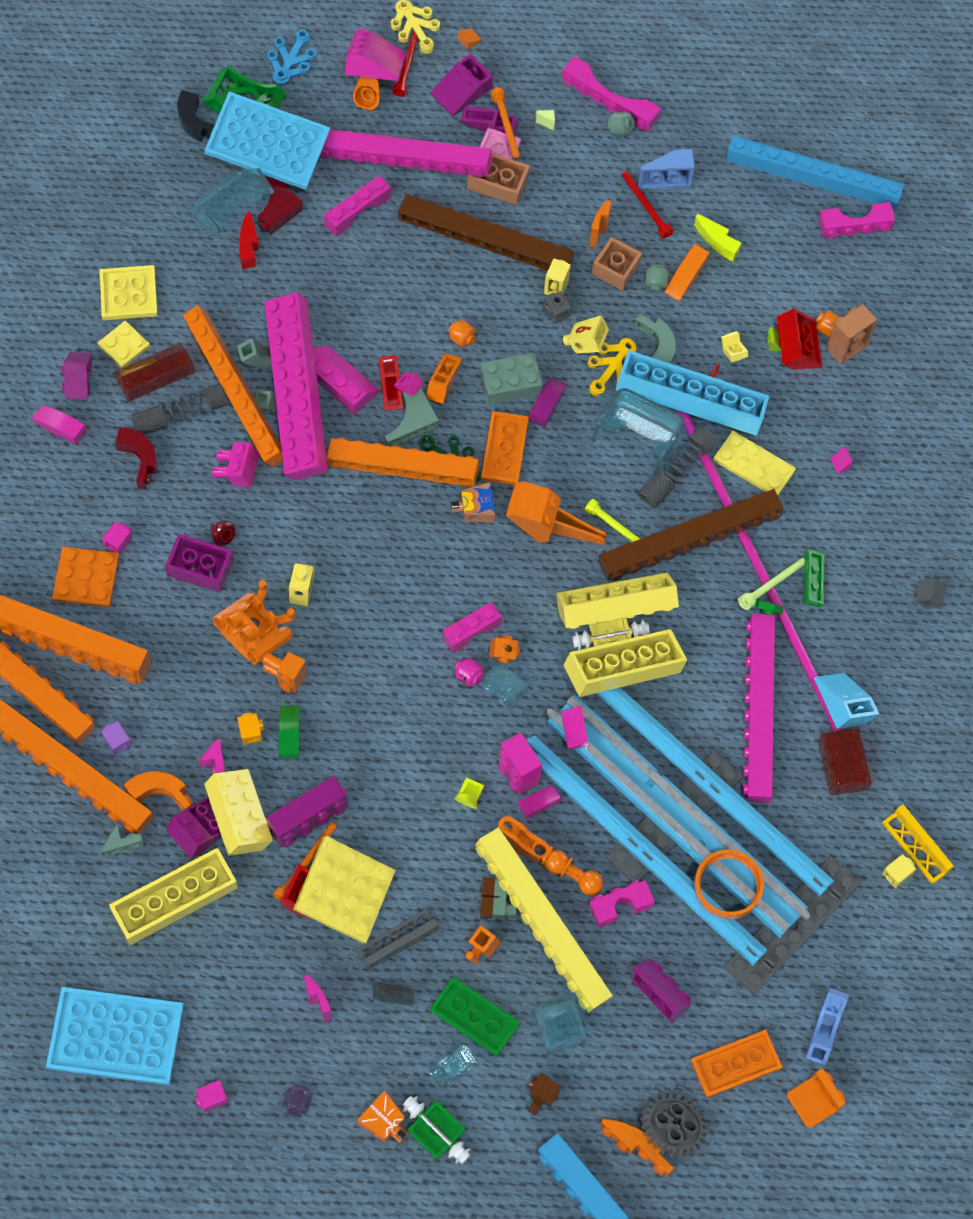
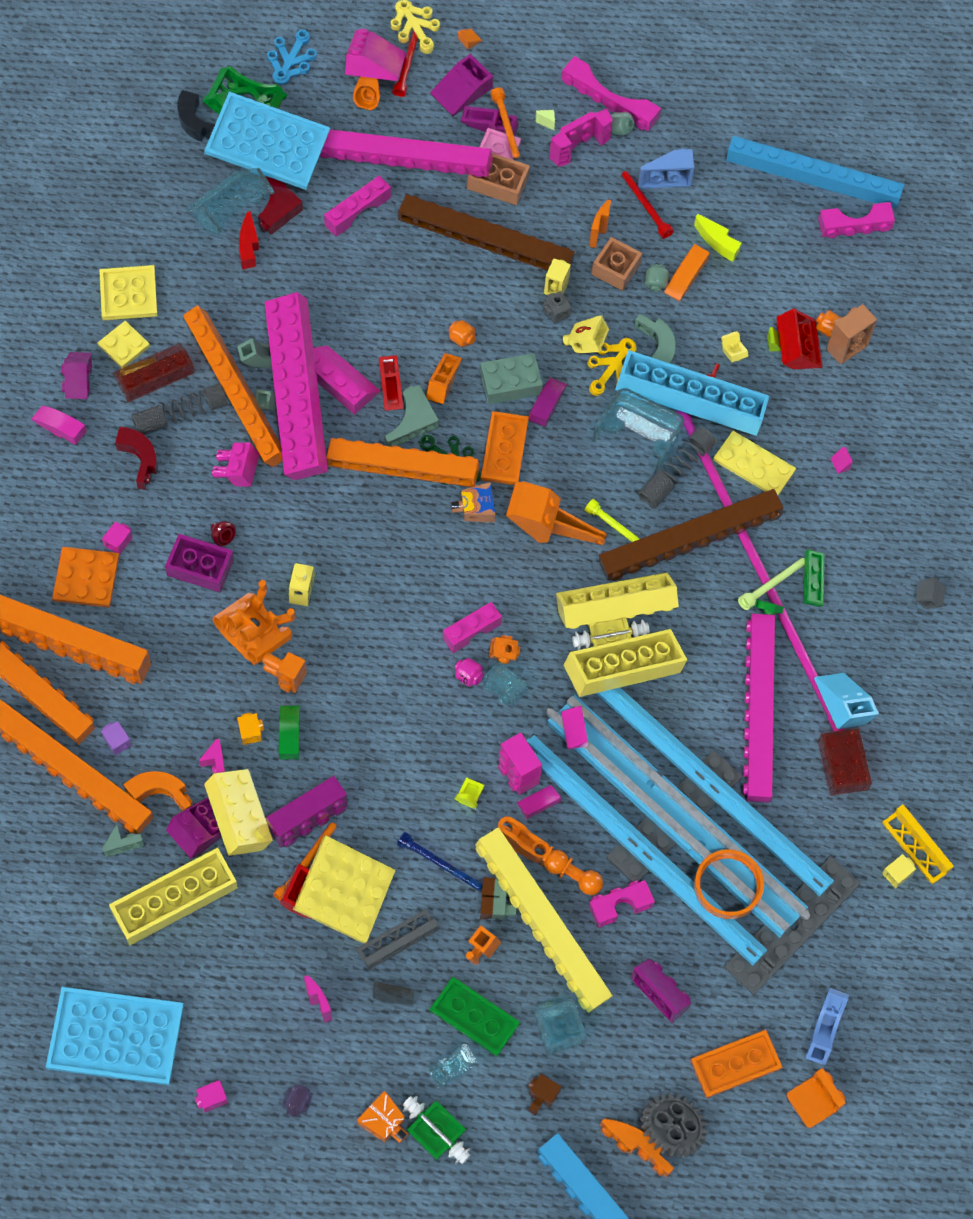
(406, 841): none -> clear blue piece
(409, 383): dark pink slope -> none
(579, 131): none -> dark pink plate

